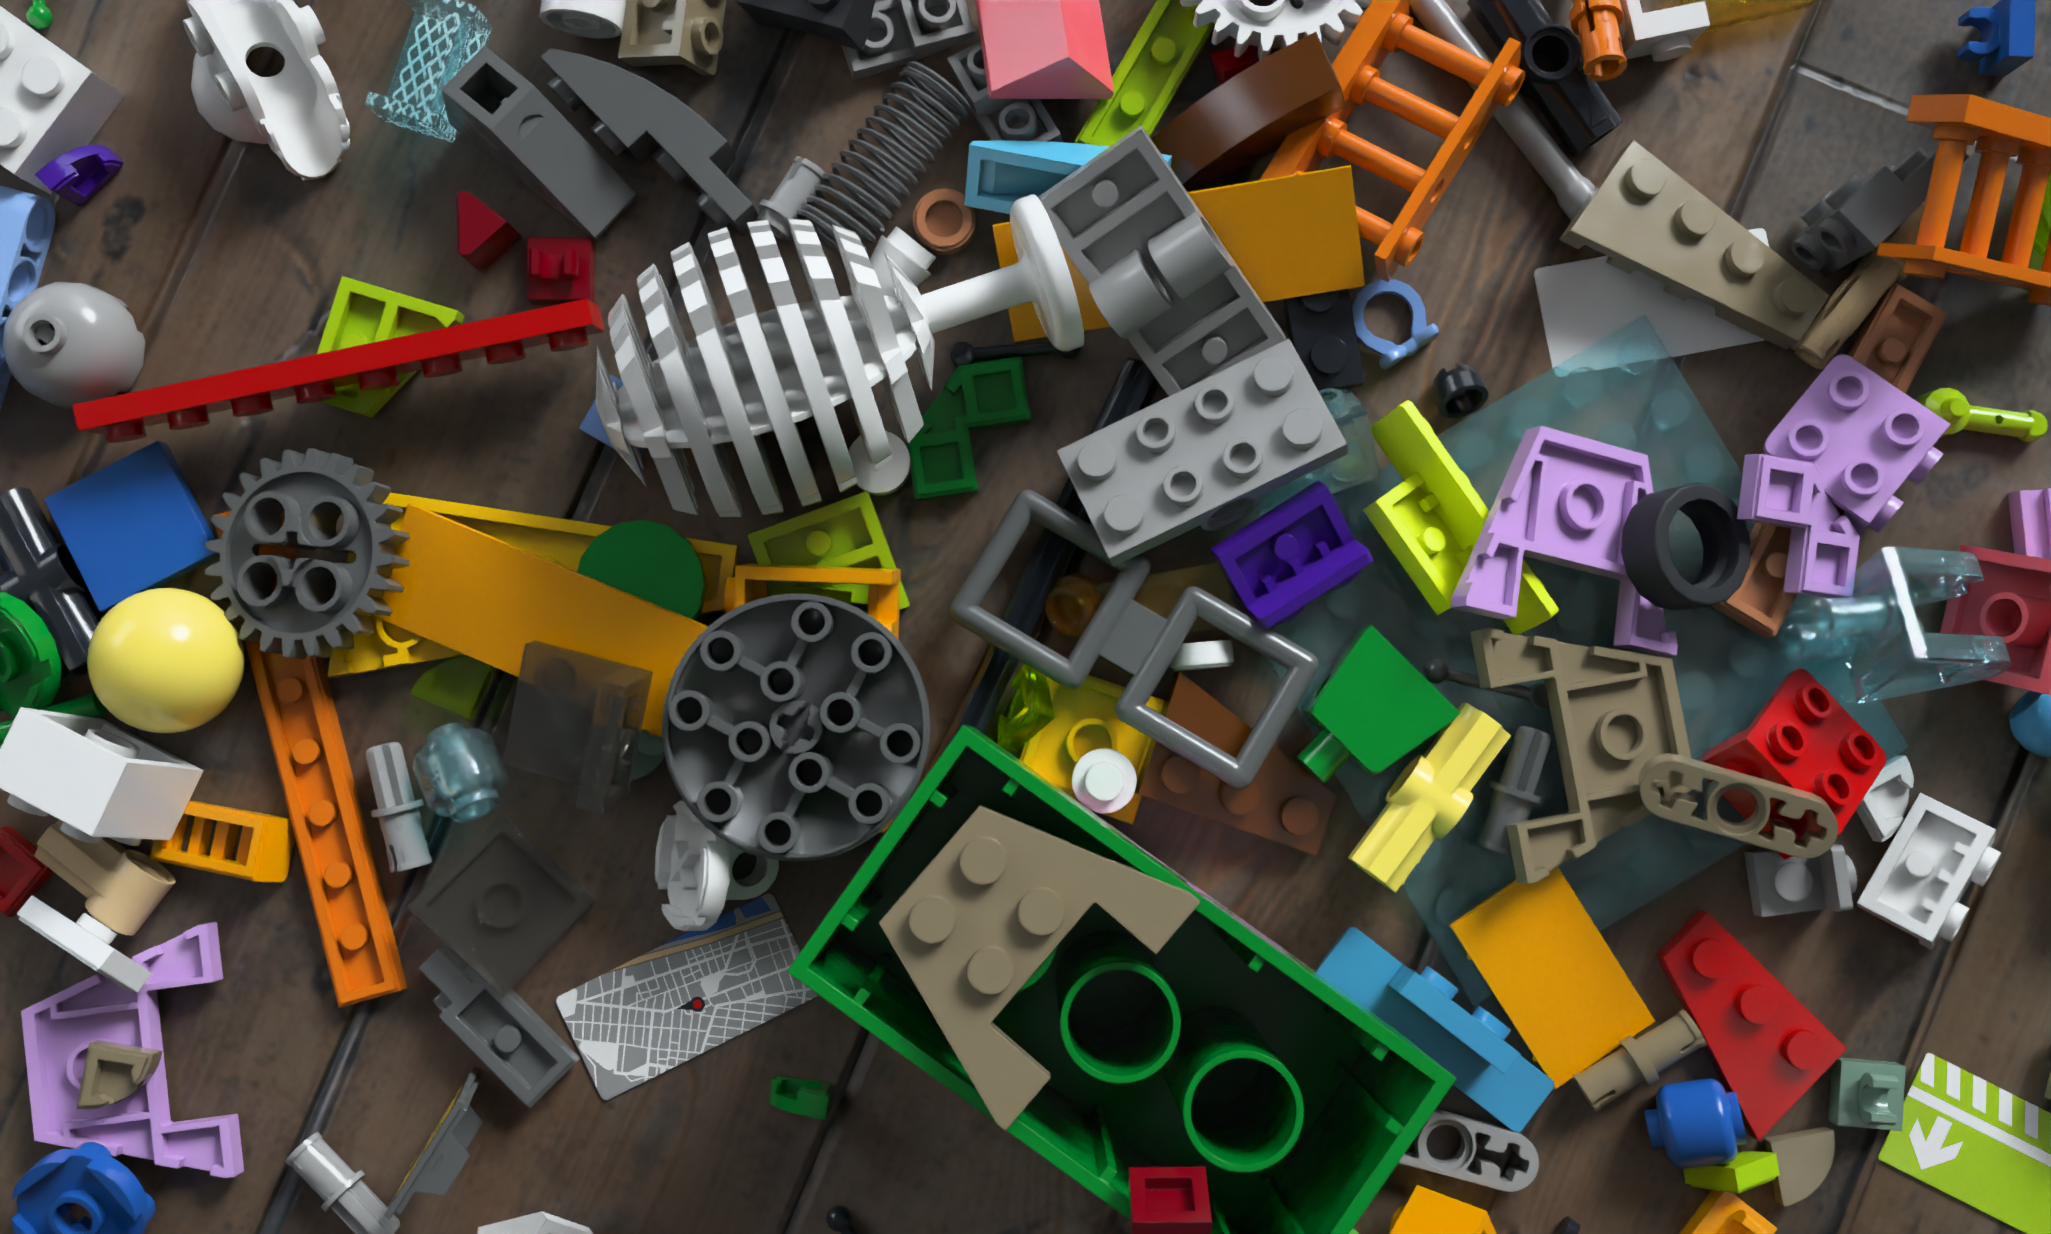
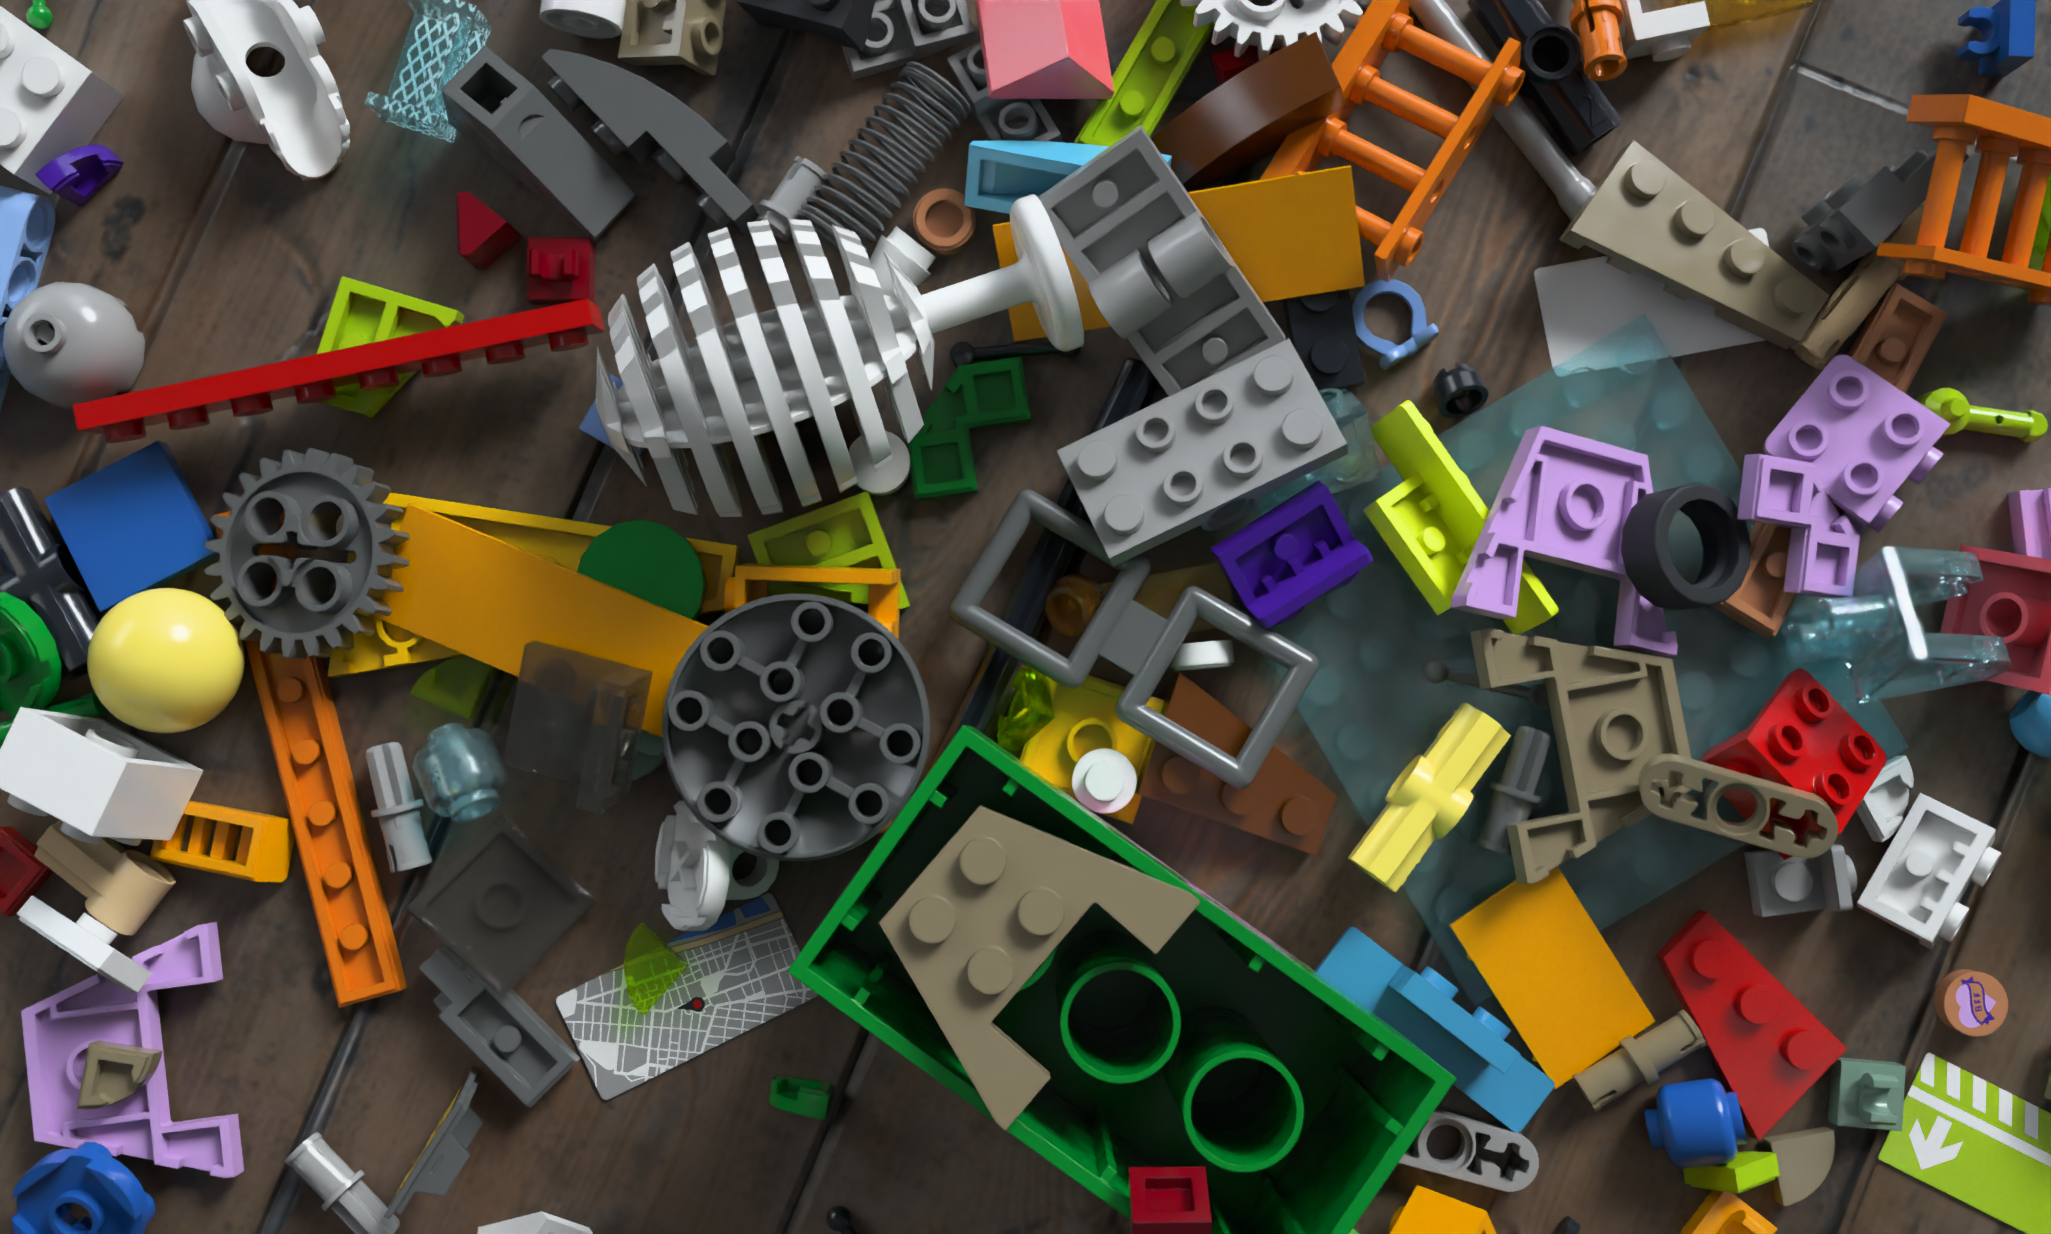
(650, 968): none -> clear neon green tile
(1371, 709): green torso -> none
(1971, 1002): none -> nougat tile

